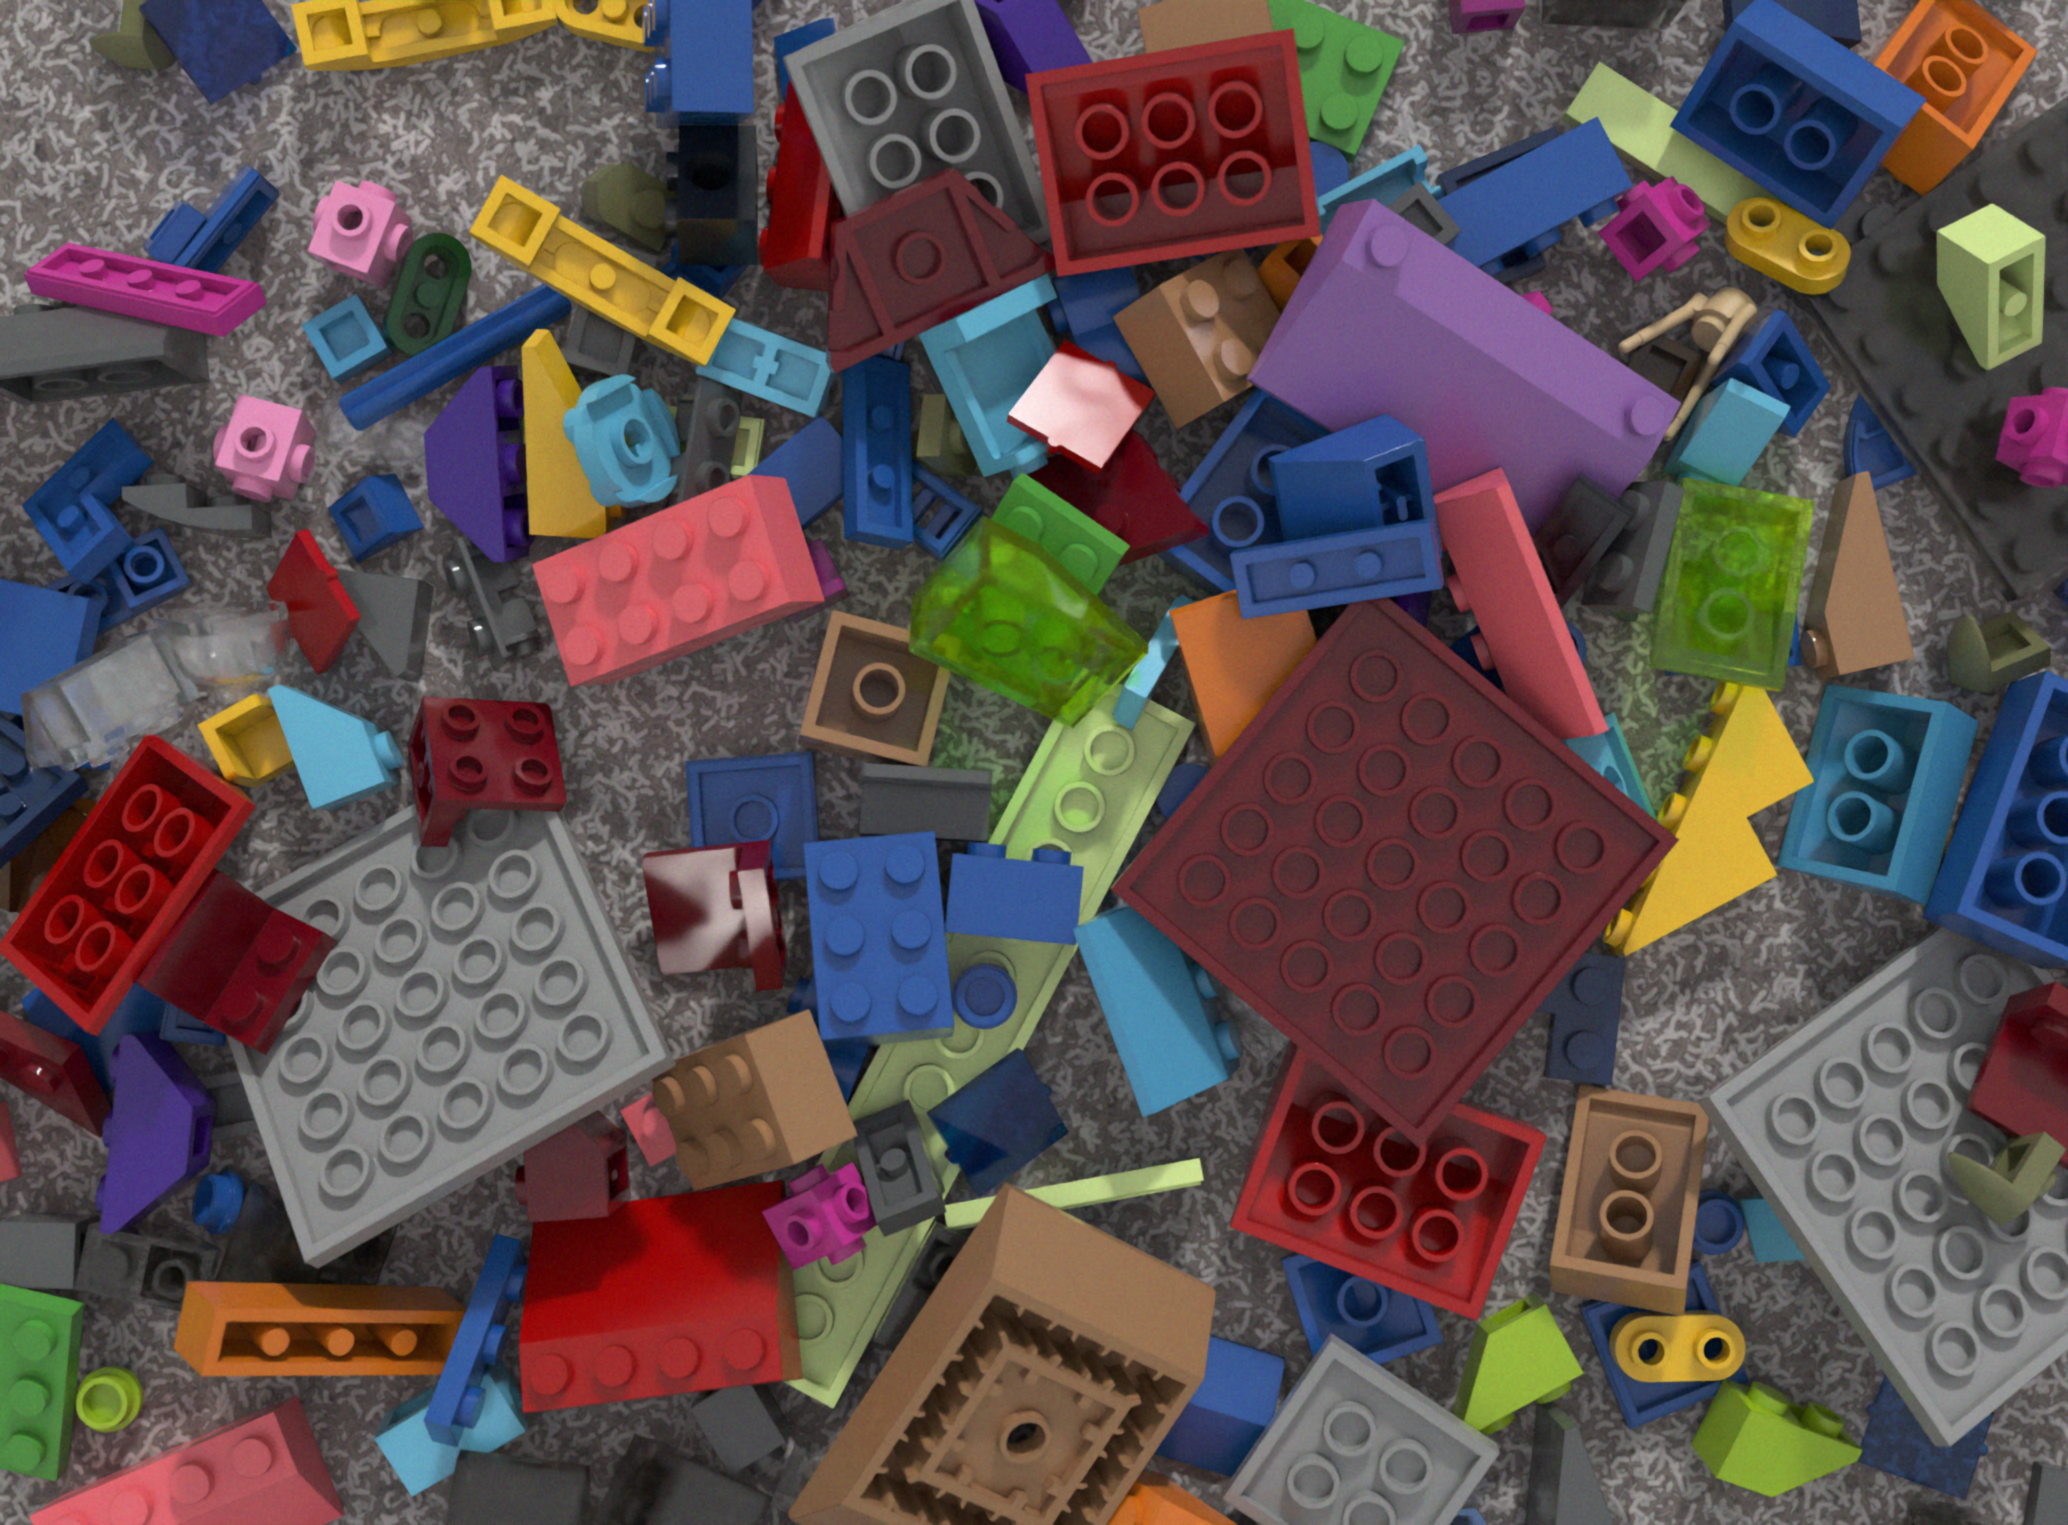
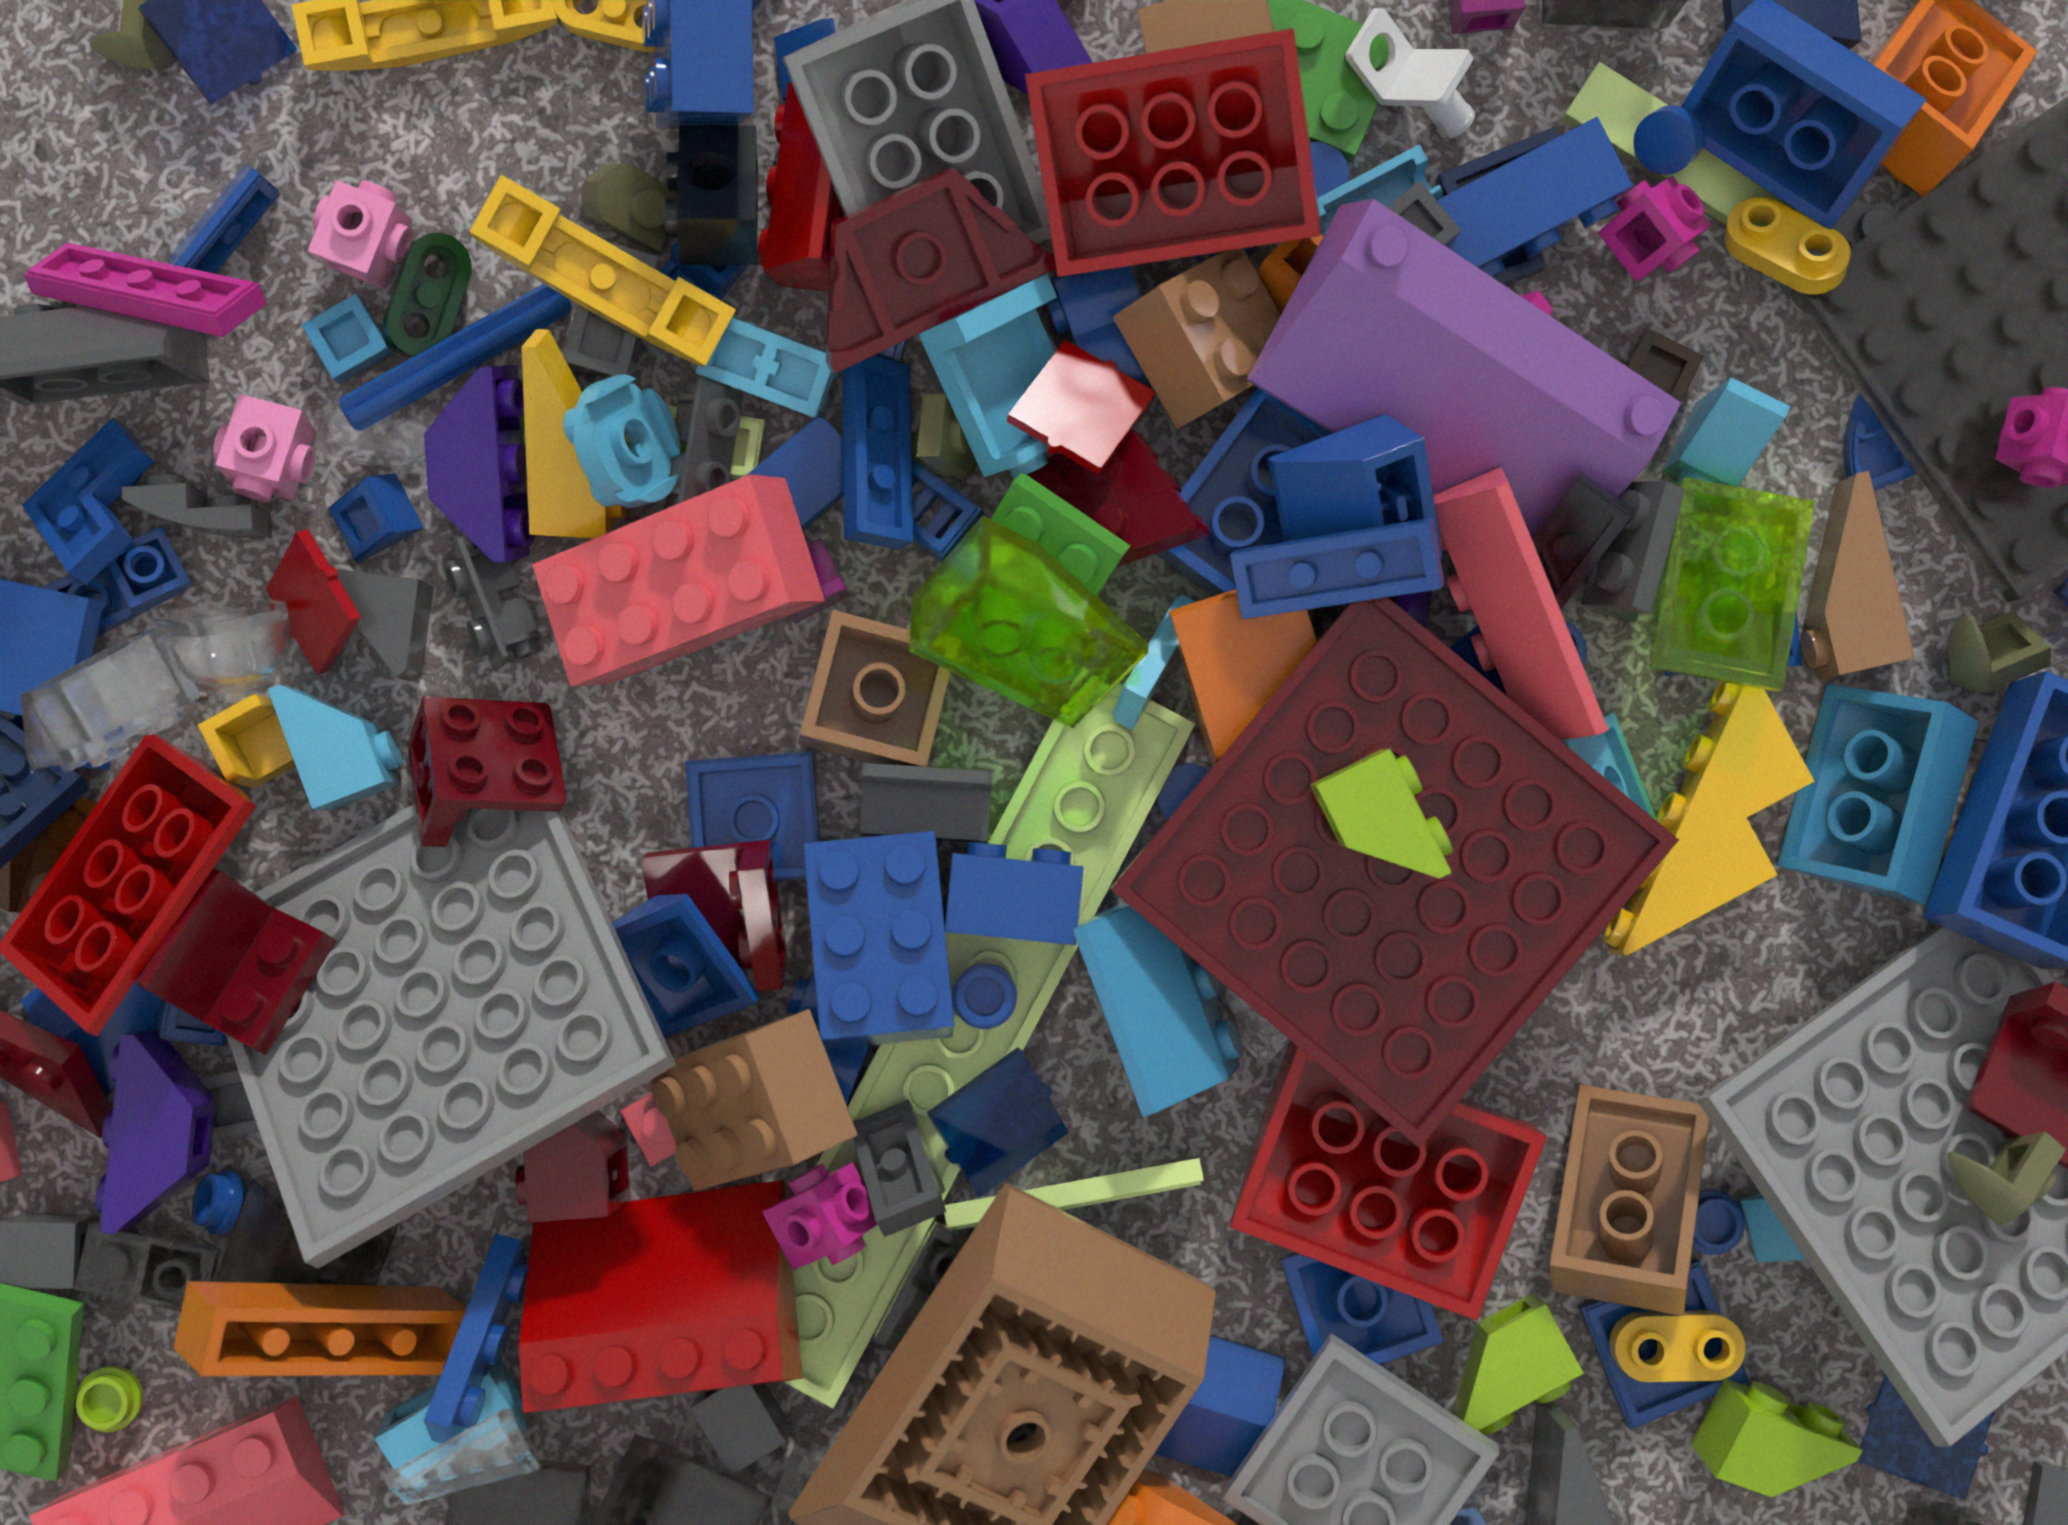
(173, 232): blue tile -> none
(473, 1458): none -> clear slope
(682, 964): none -> blue slope
(1376, 813): none -> lime slope
(1414, 75): none -> white bracket
(1585, 1020): dark blue plate -> none
(1668, 139): none -> blue tile
(1716, 329): tan plant -> none
(1779, 365): blue slope -> none
(1993, 282): yellowish green slope -> none

